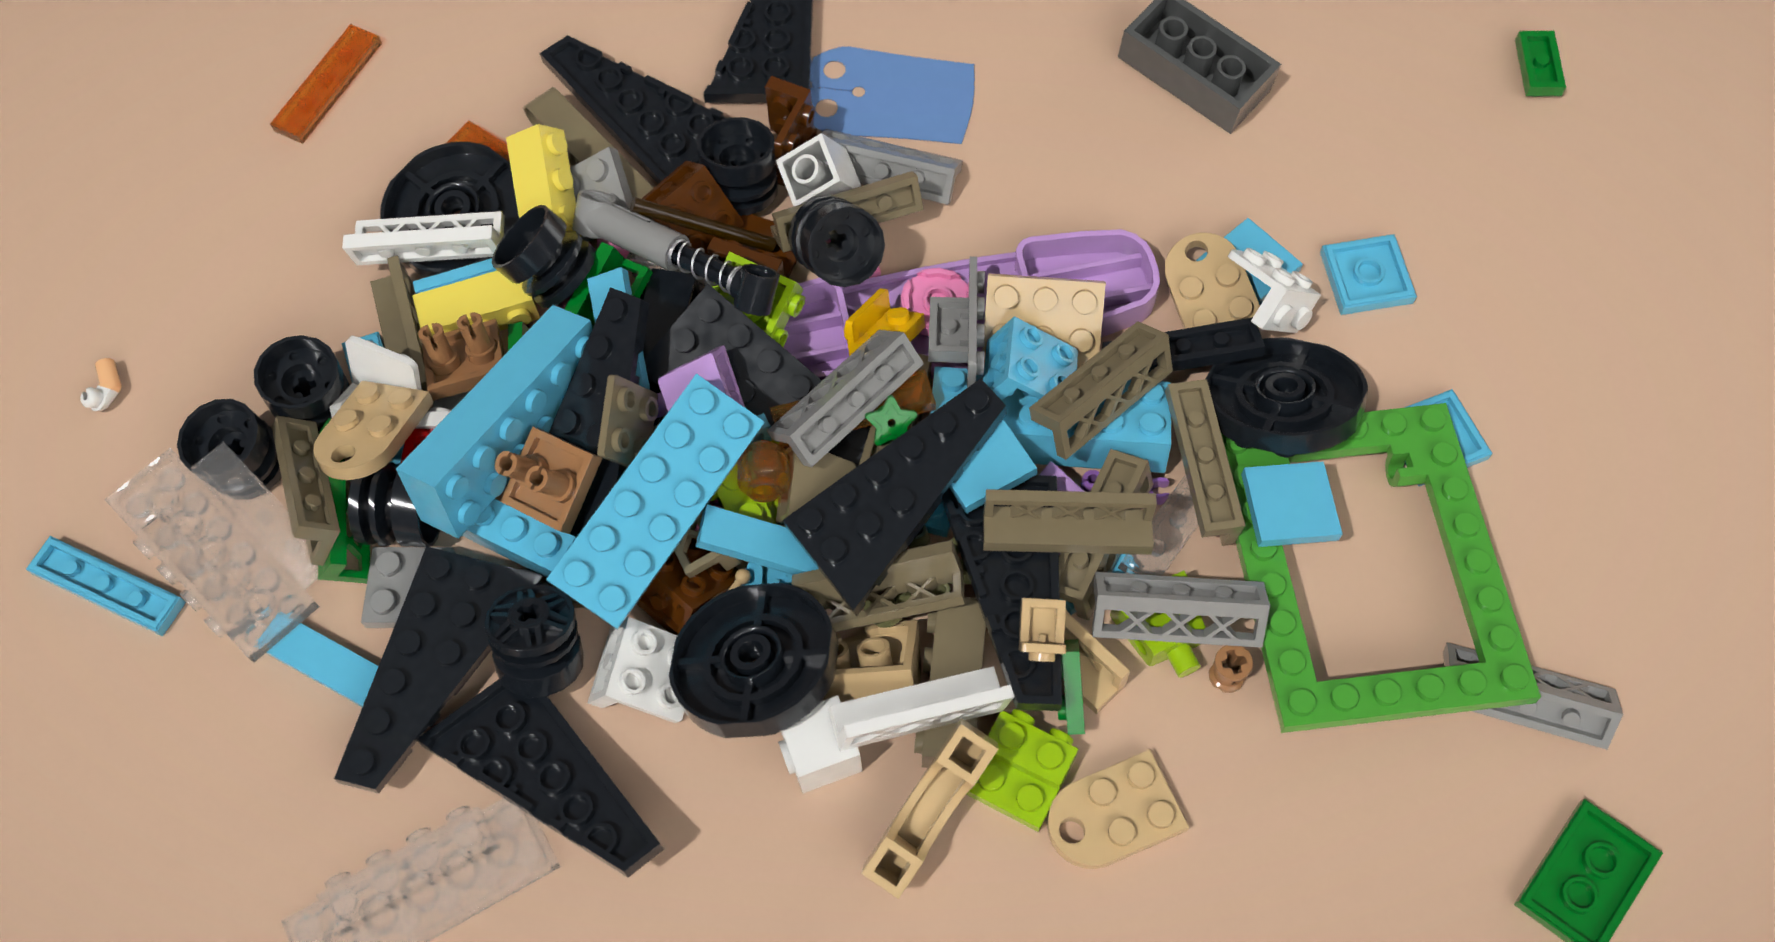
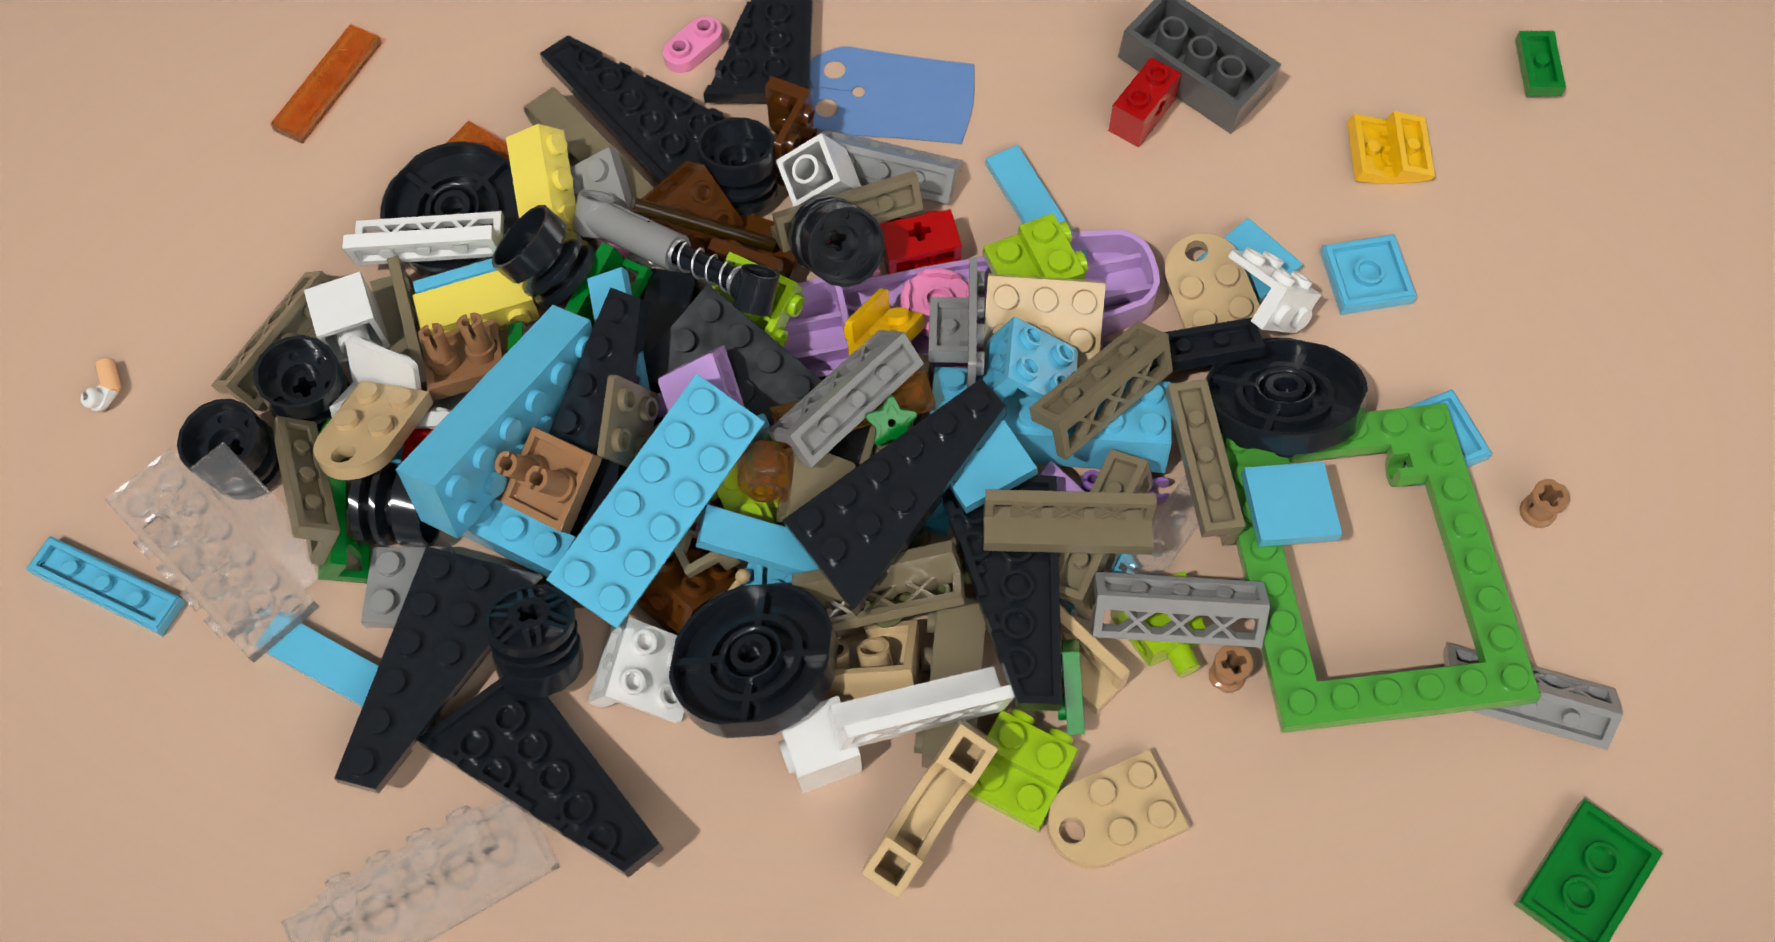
(286, 320): none -> dark tan fence
(345, 310): none -> white head
(698, 42): none -> bright pink plate
(921, 241): none -> red brick
(1022, 186): none -> medium azure tile
(1037, 250): none -> lime plate
(1042, 628): tan bracket -> none
(1144, 102): none -> red brick
(1390, 149): none -> yellow slope
(1543, 498): none -> medium nougat bush

